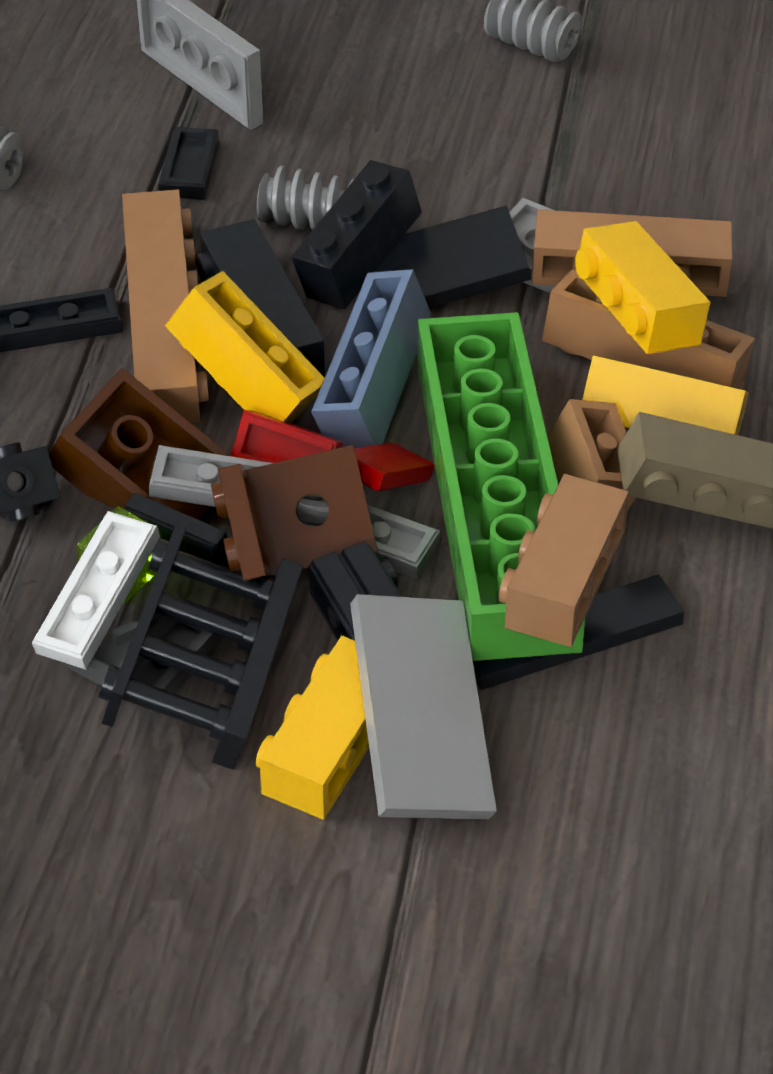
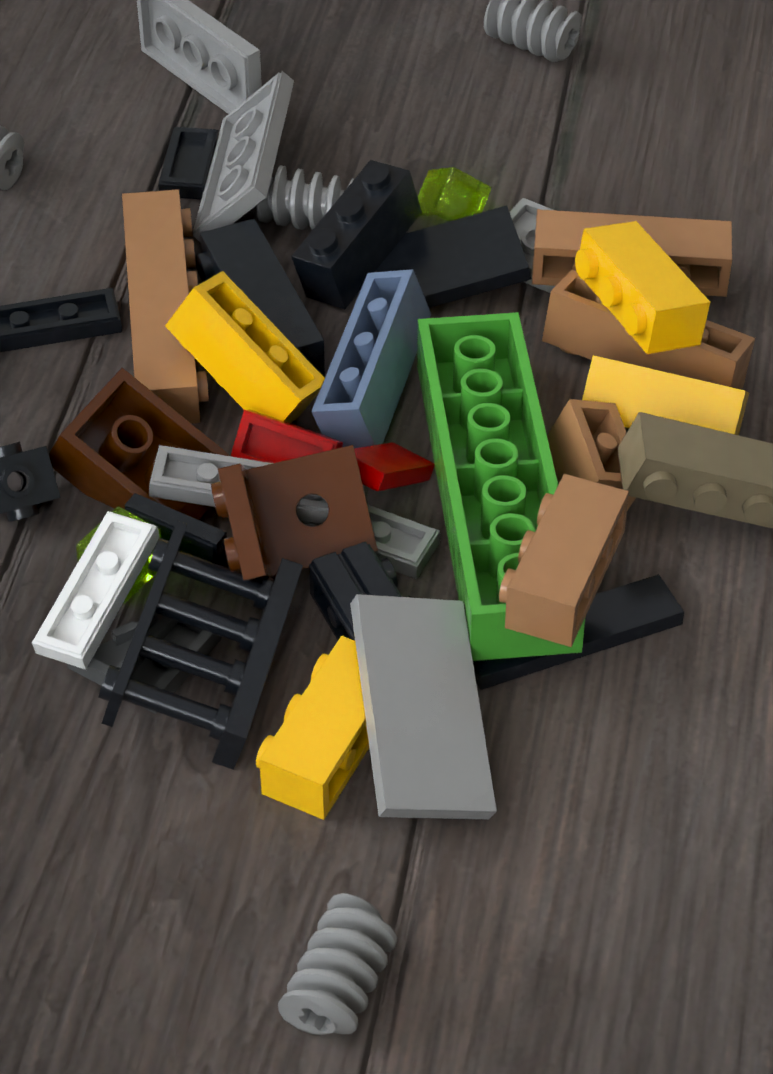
(244, 156): none -> light grey tile
(338, 968): none -> light grey piece
(452, 194): none -> clear neon green panel

